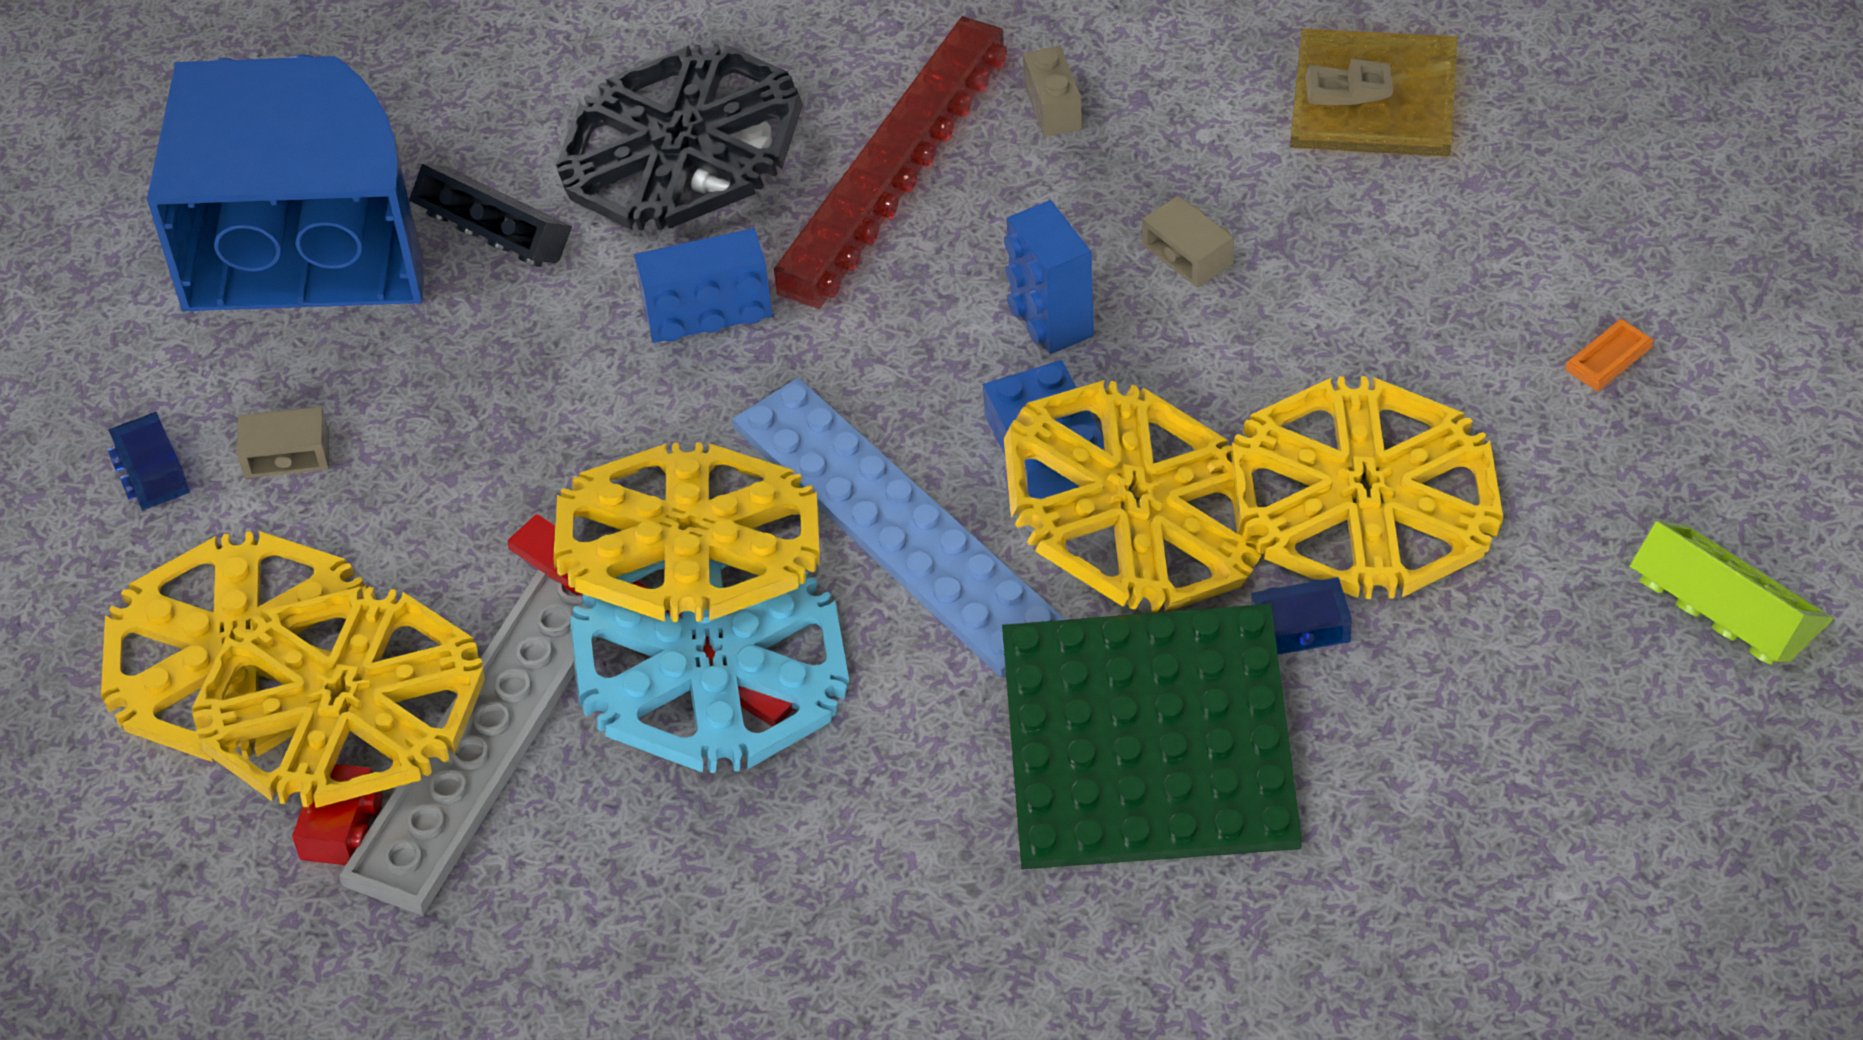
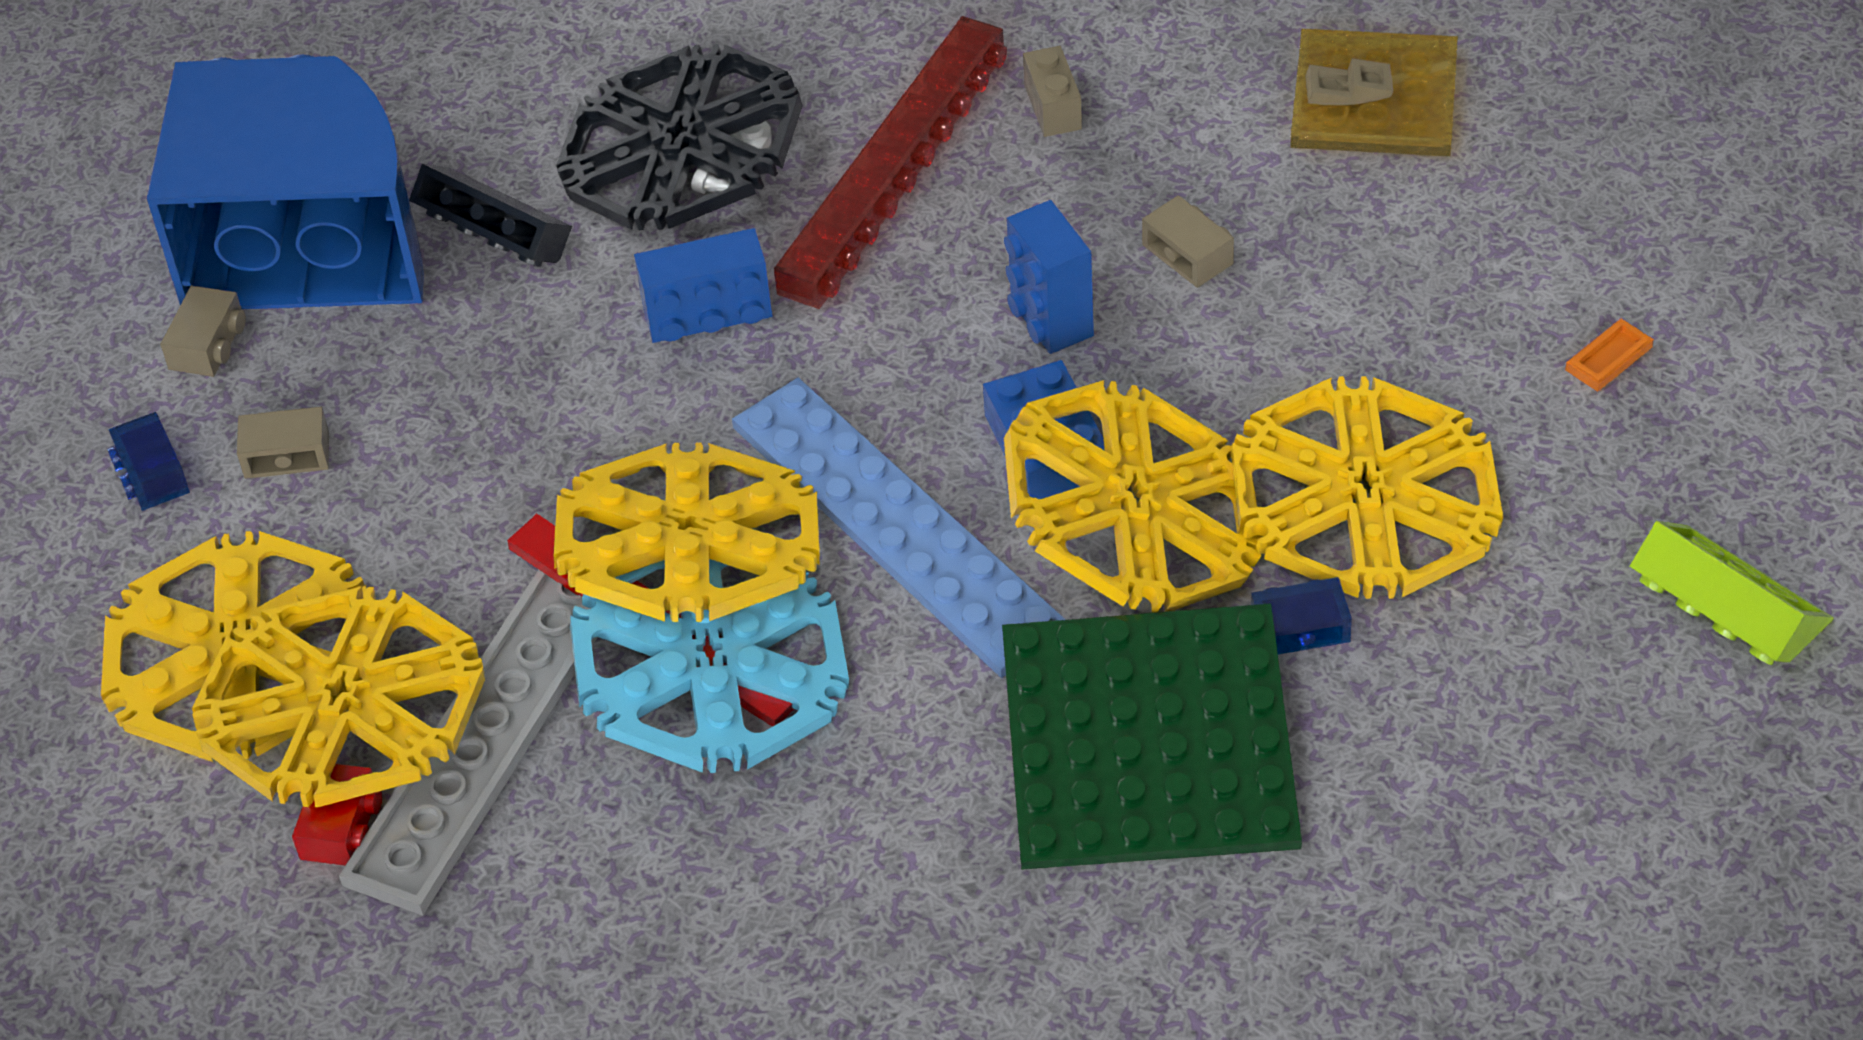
(203, 331): none -> dark tan brick

